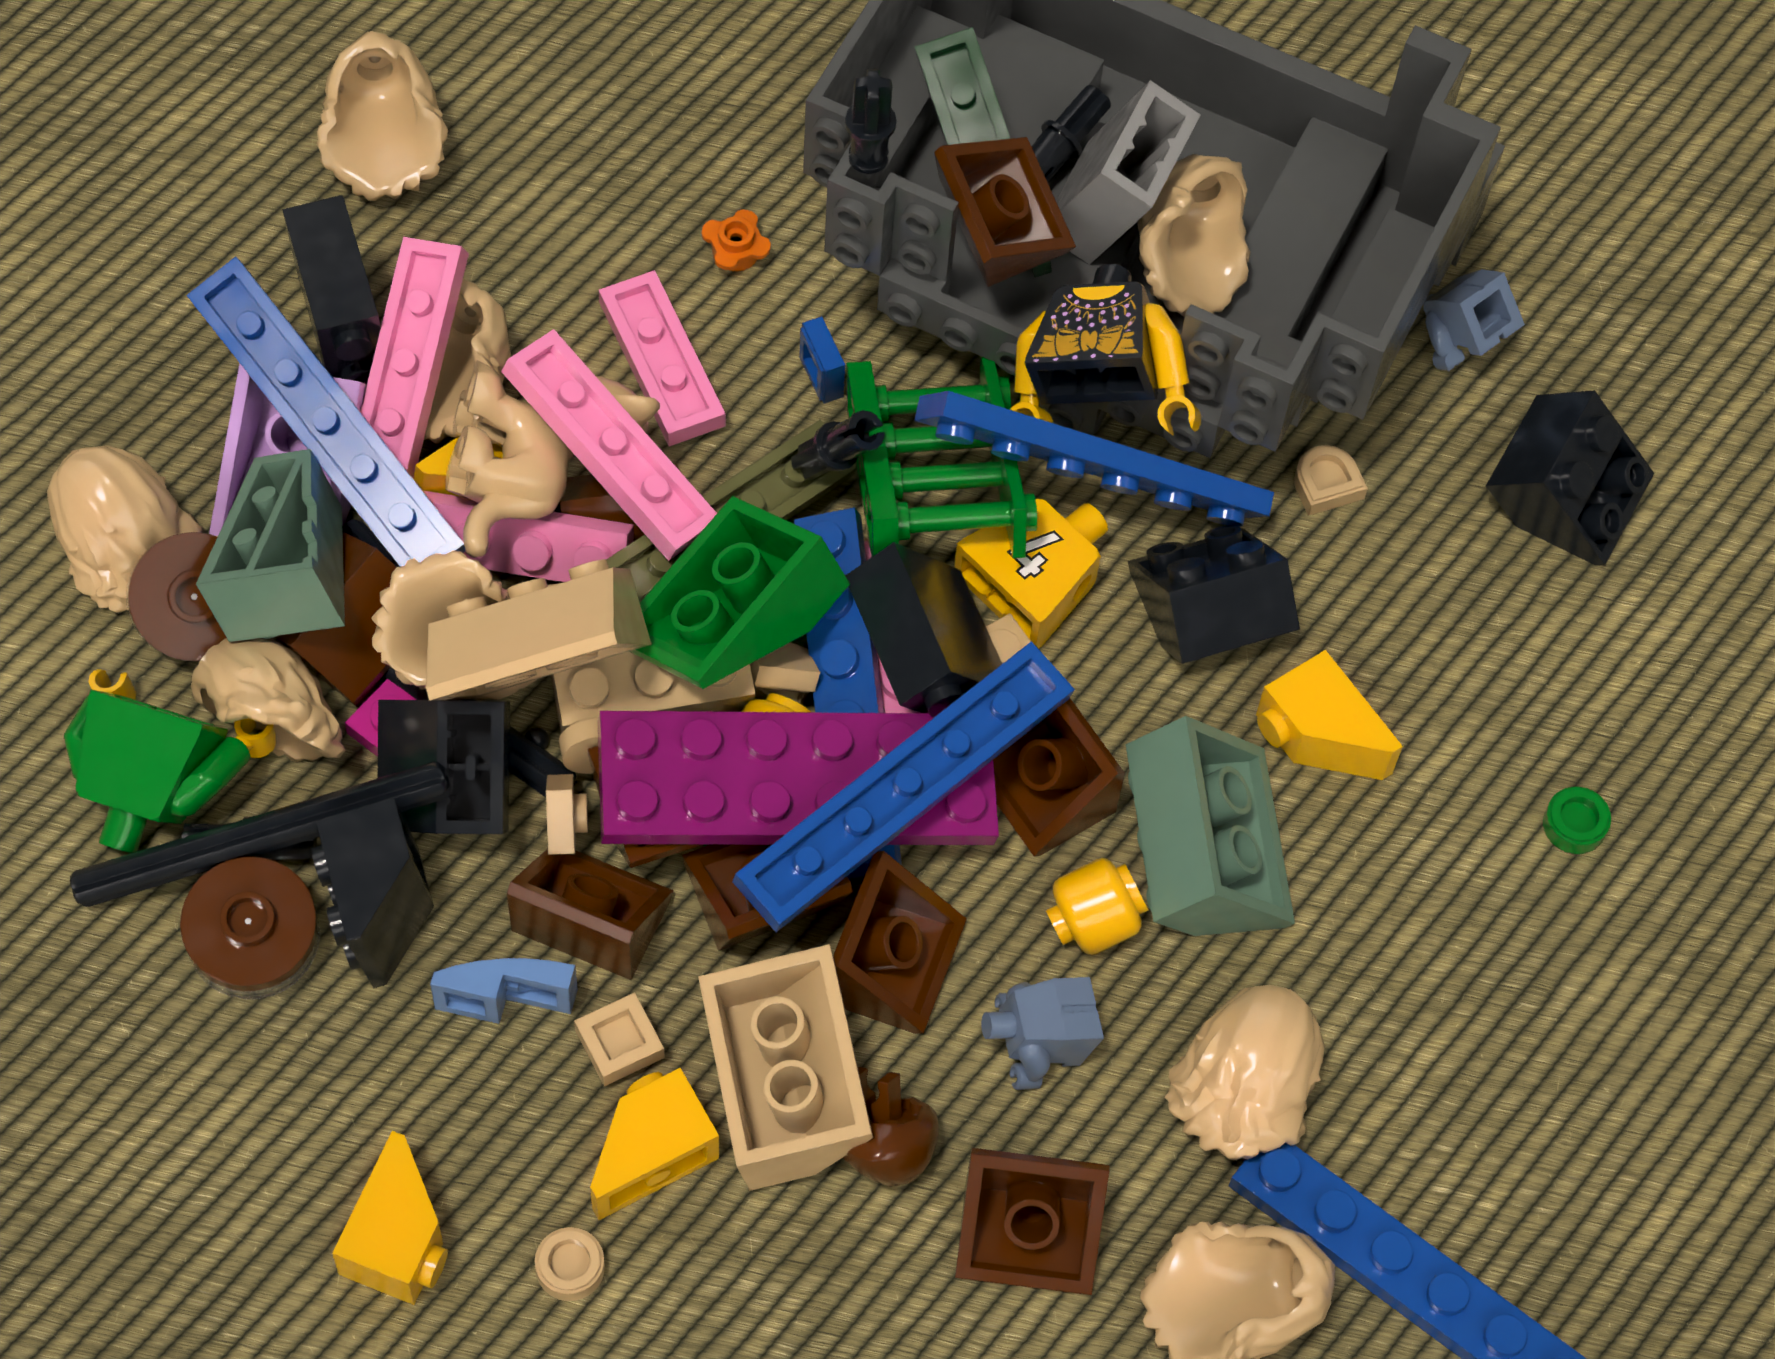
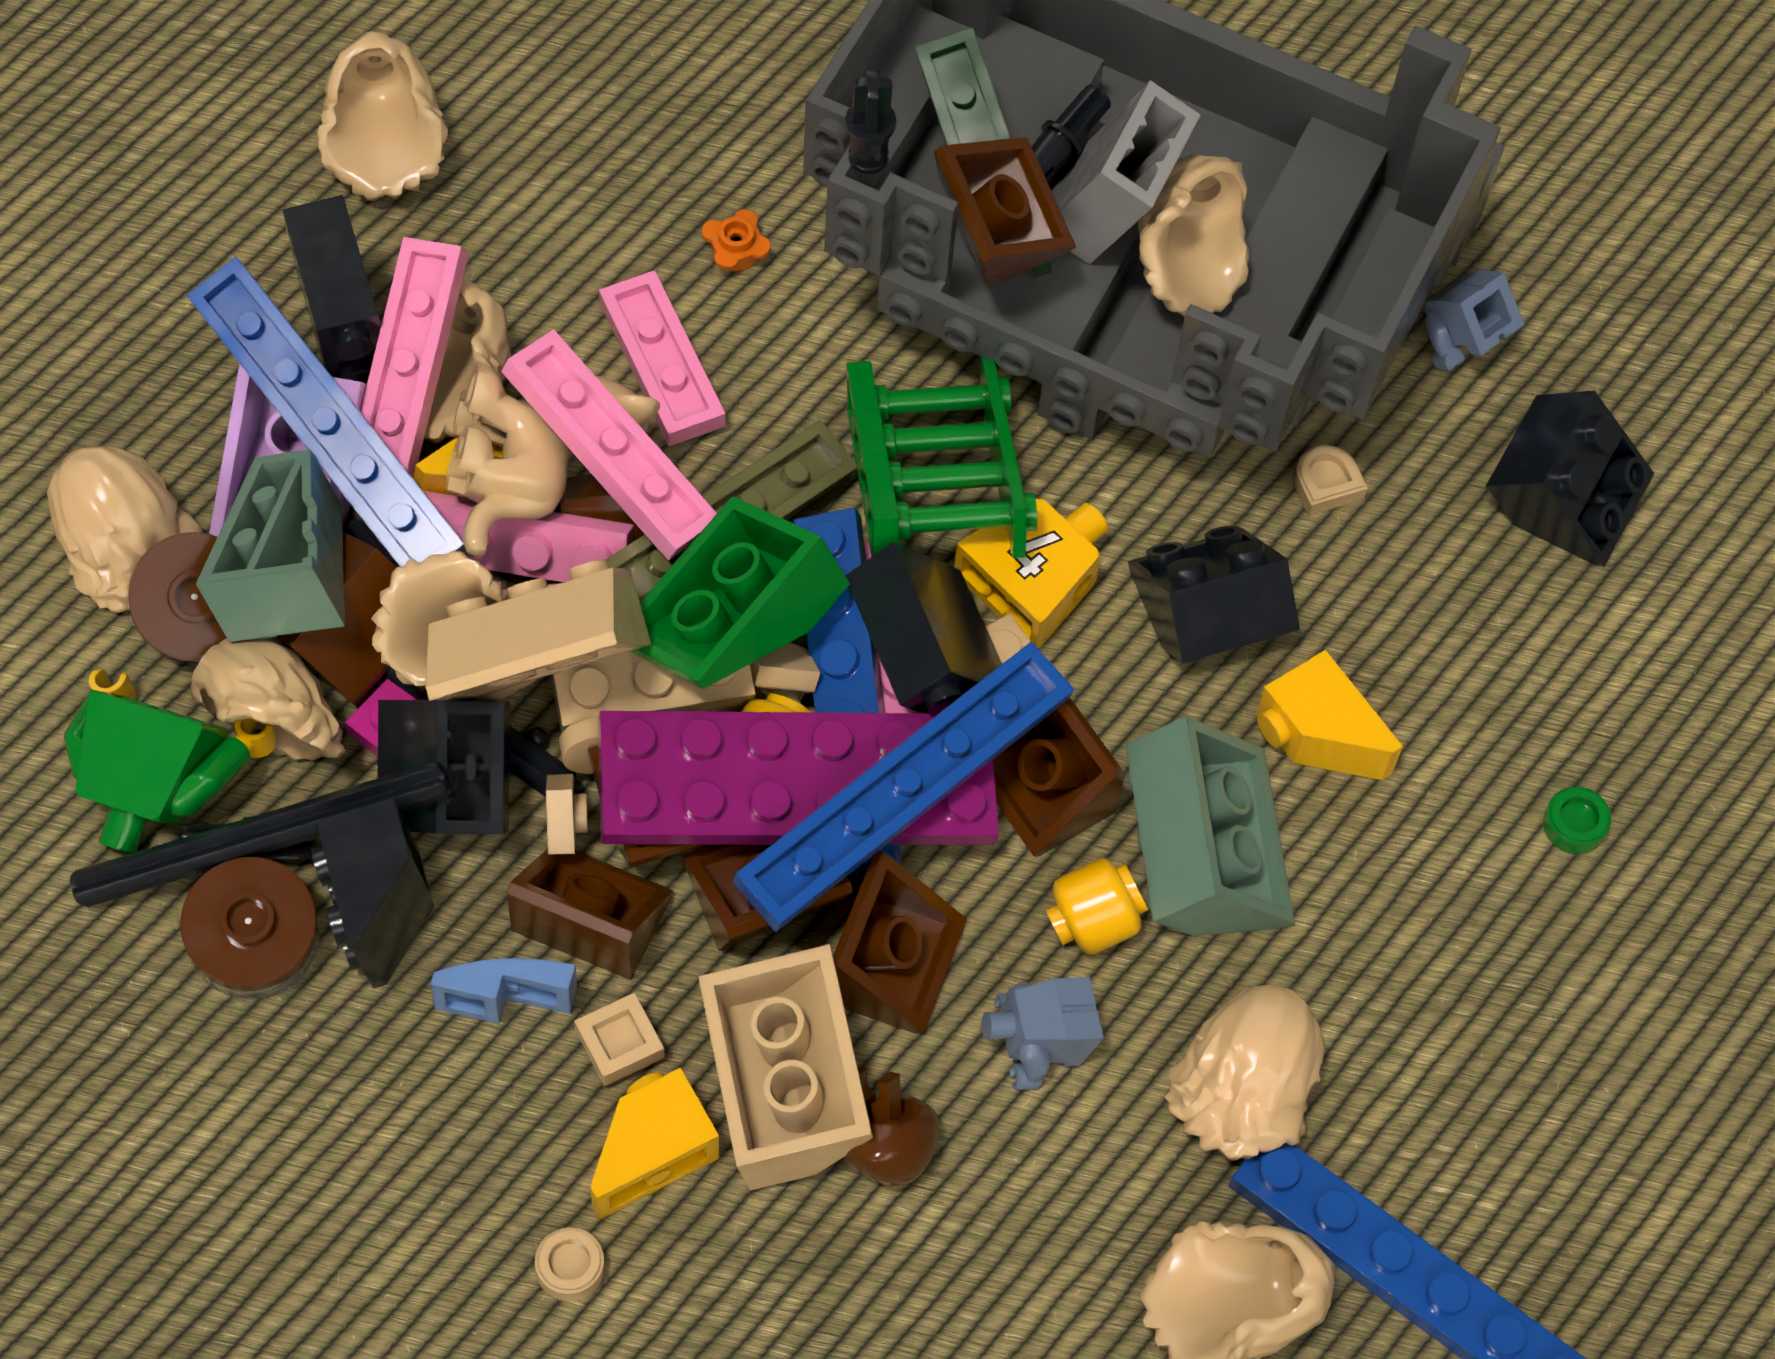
(393, 1230): yellow slope -> none
(822, 360): blue tile -> none
(838, 445): black axle -> none
(1031, 1221): reddish brown slope -> none
(1075, 453): blue plate -> none
(1102, 347): torso -> none

